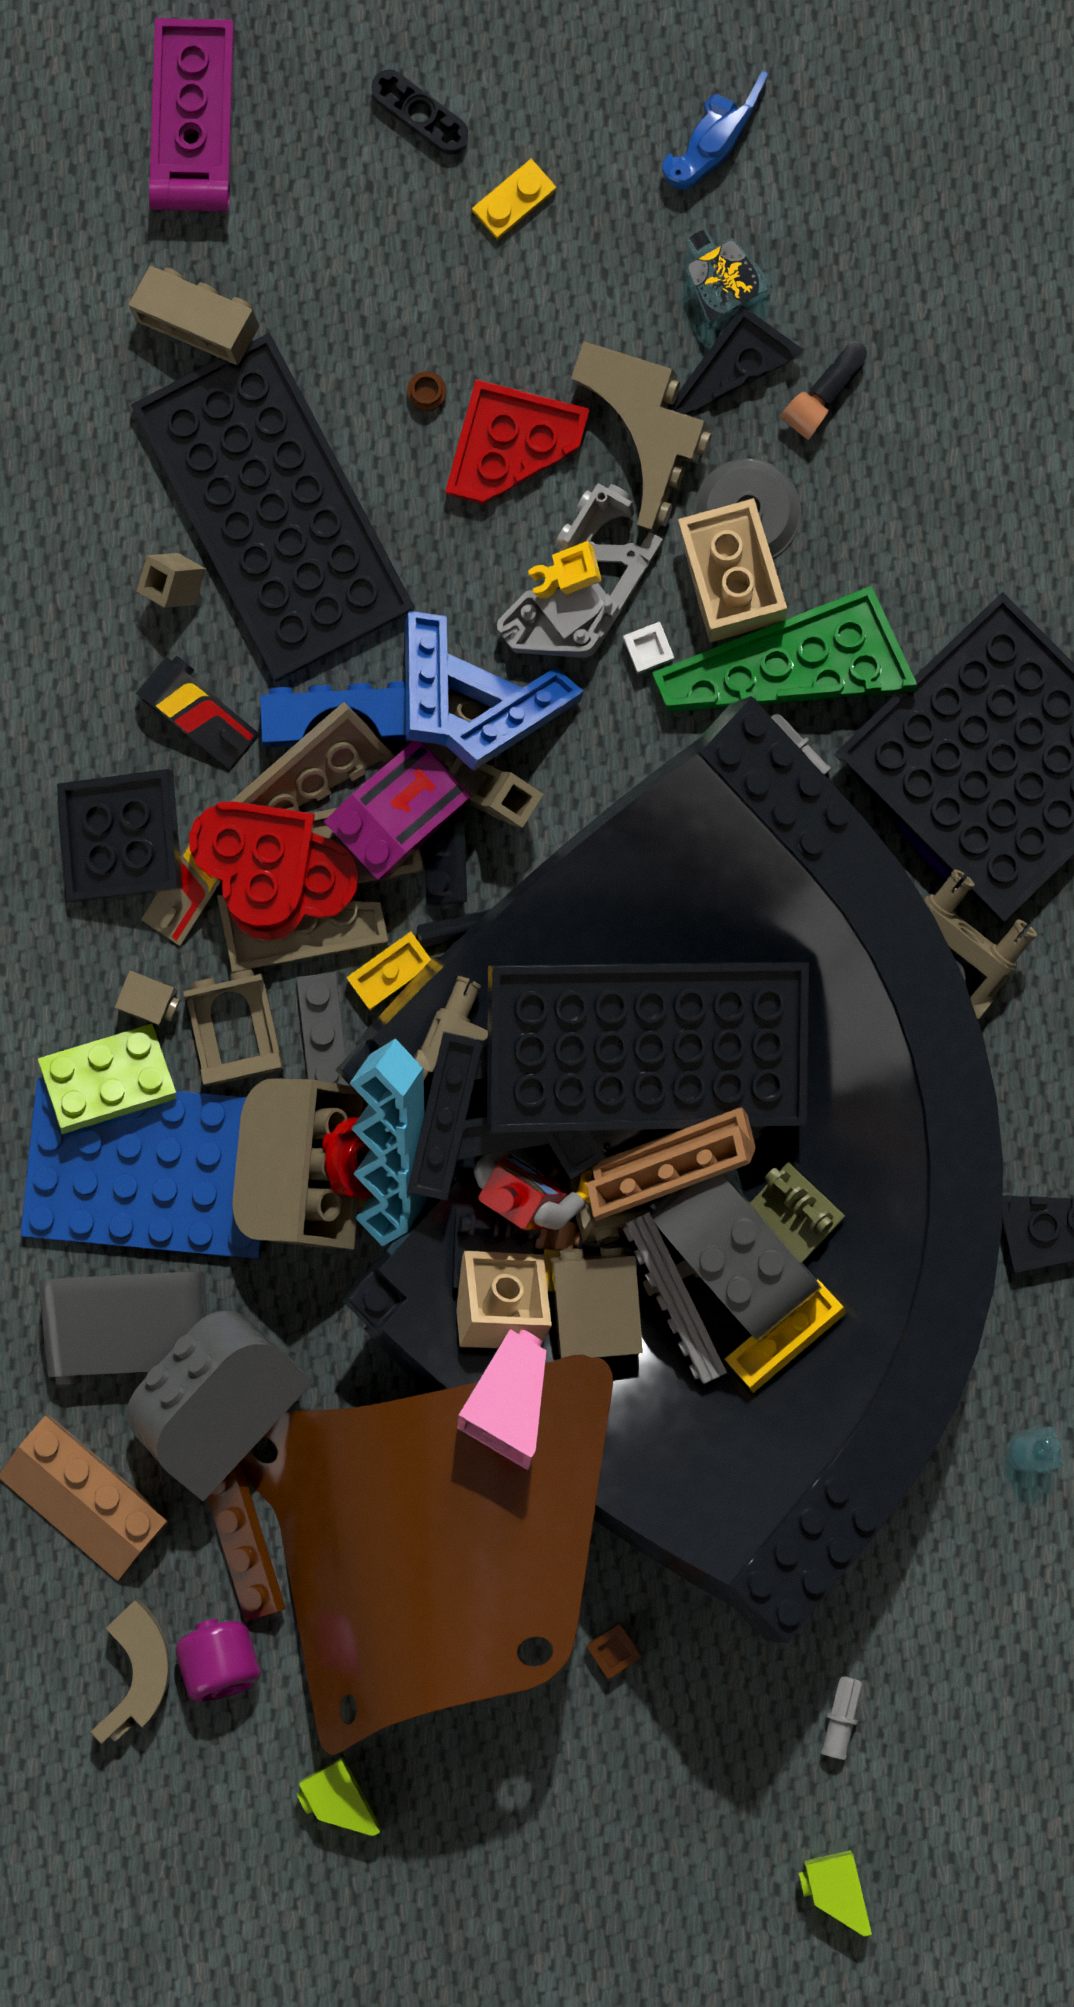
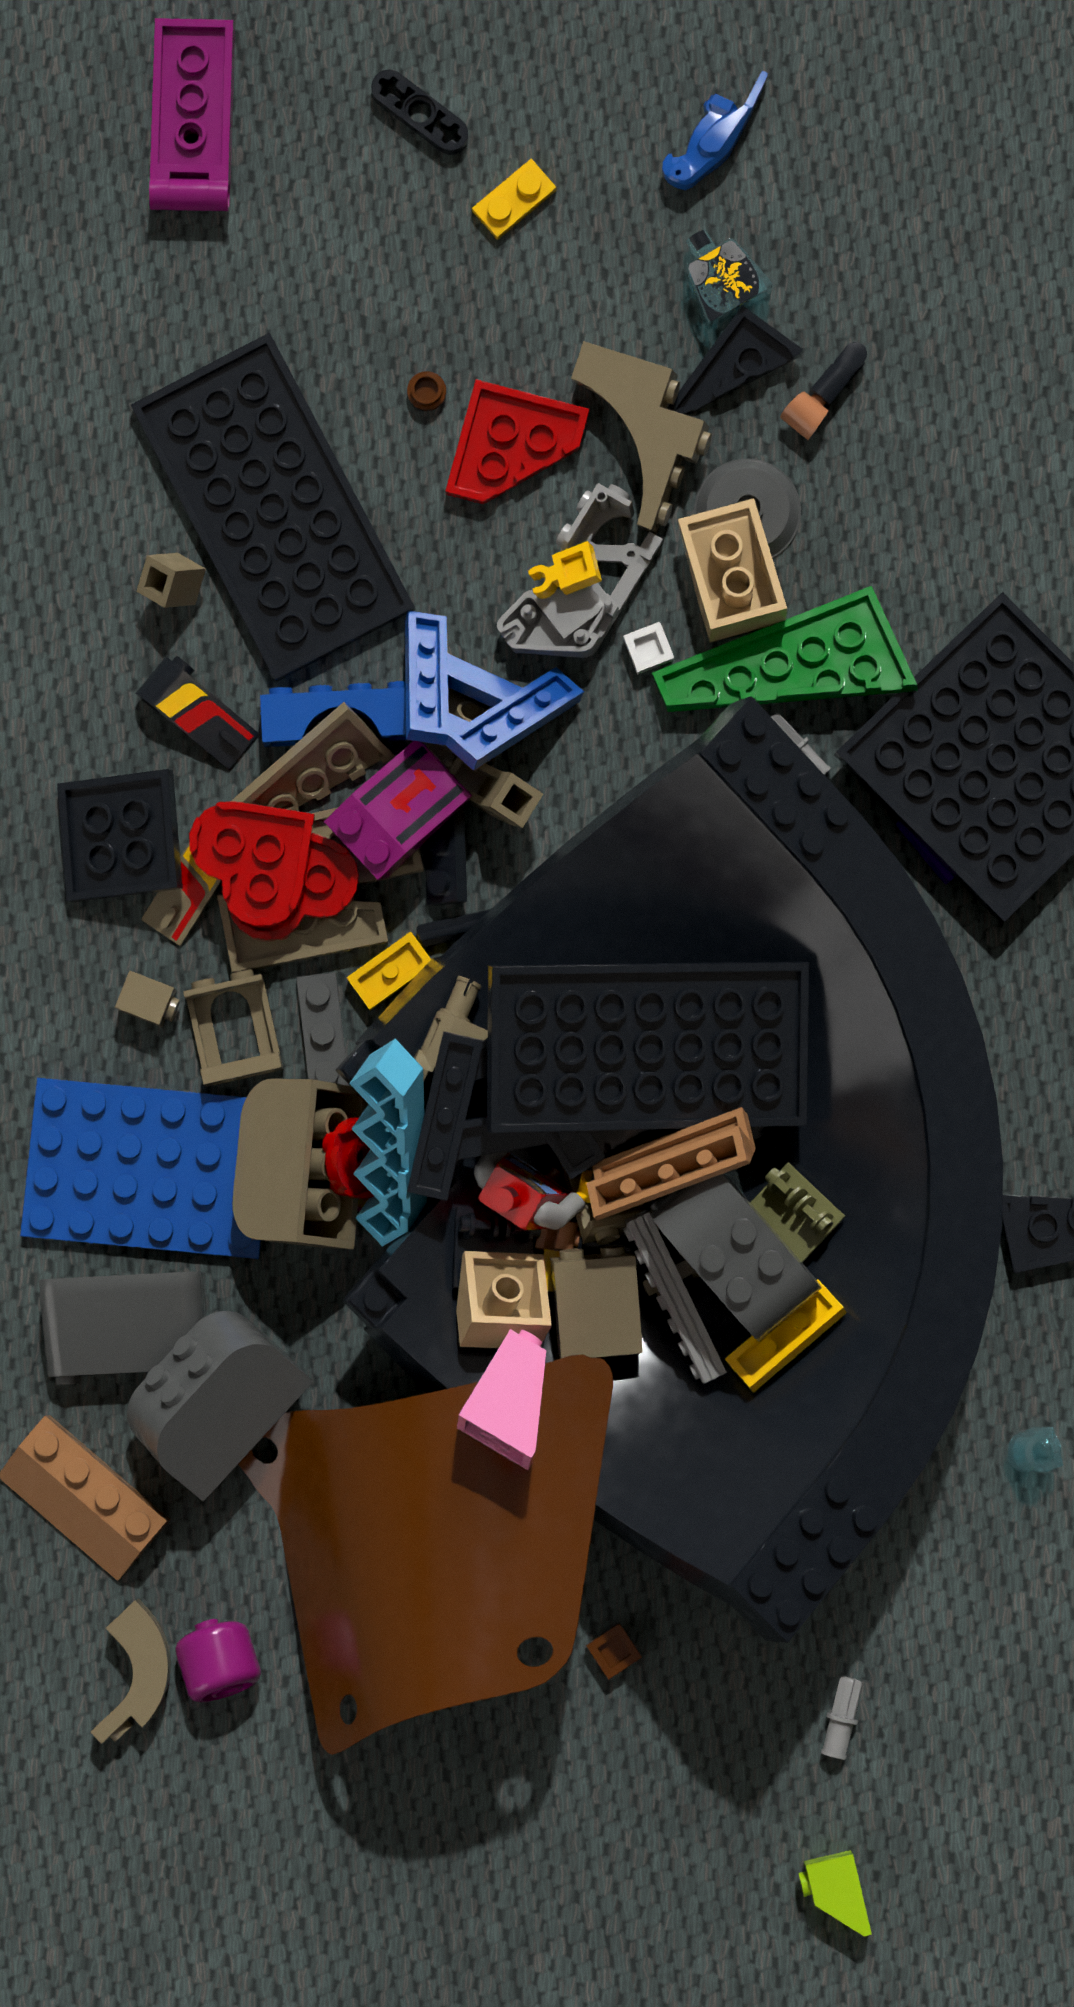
(107, 1078): lime plate -> none
(194, 314): dark tan brick -> none
(245, 1547): reddish brown plate -> none
(337, 1799): lime slope -> none
(993, 960): dark tan connector -> none

